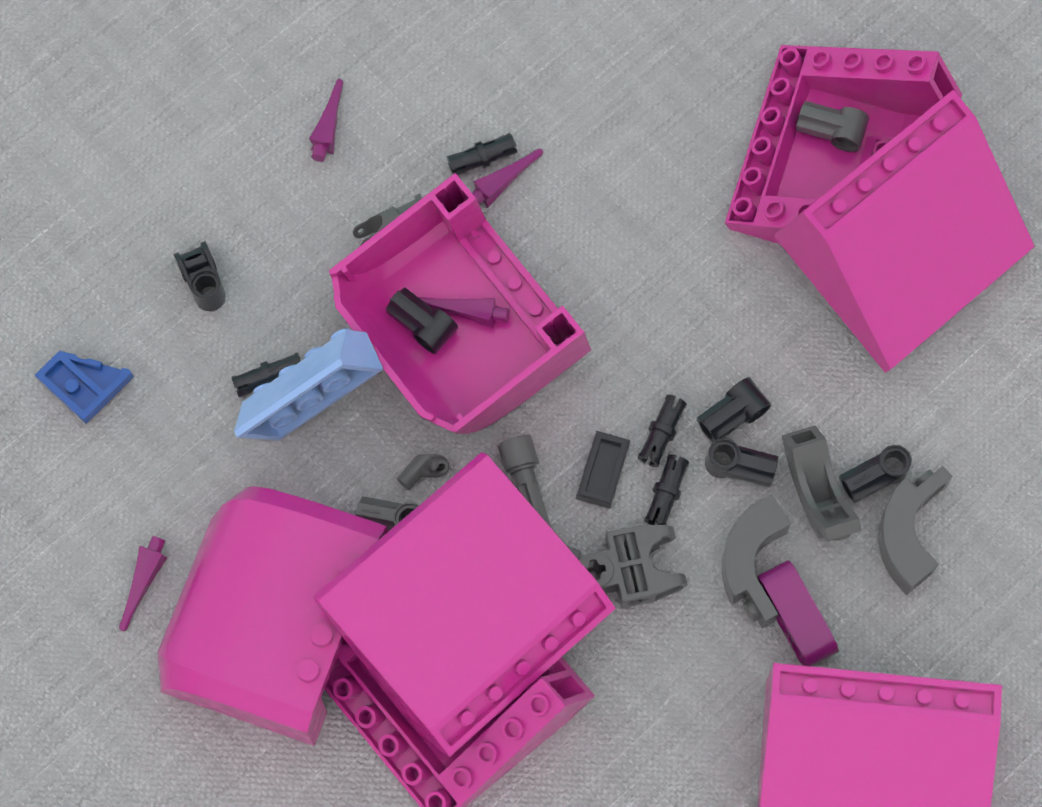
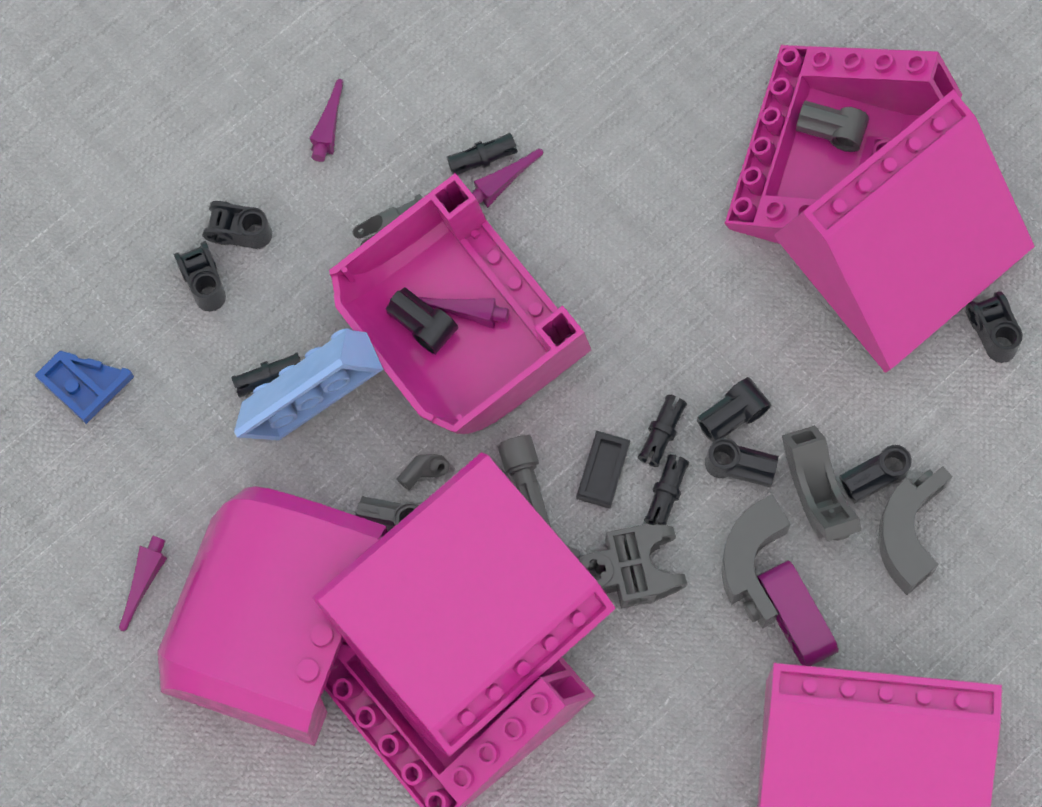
(230, 224): none -> black piece
(995, 320): none -> black piece

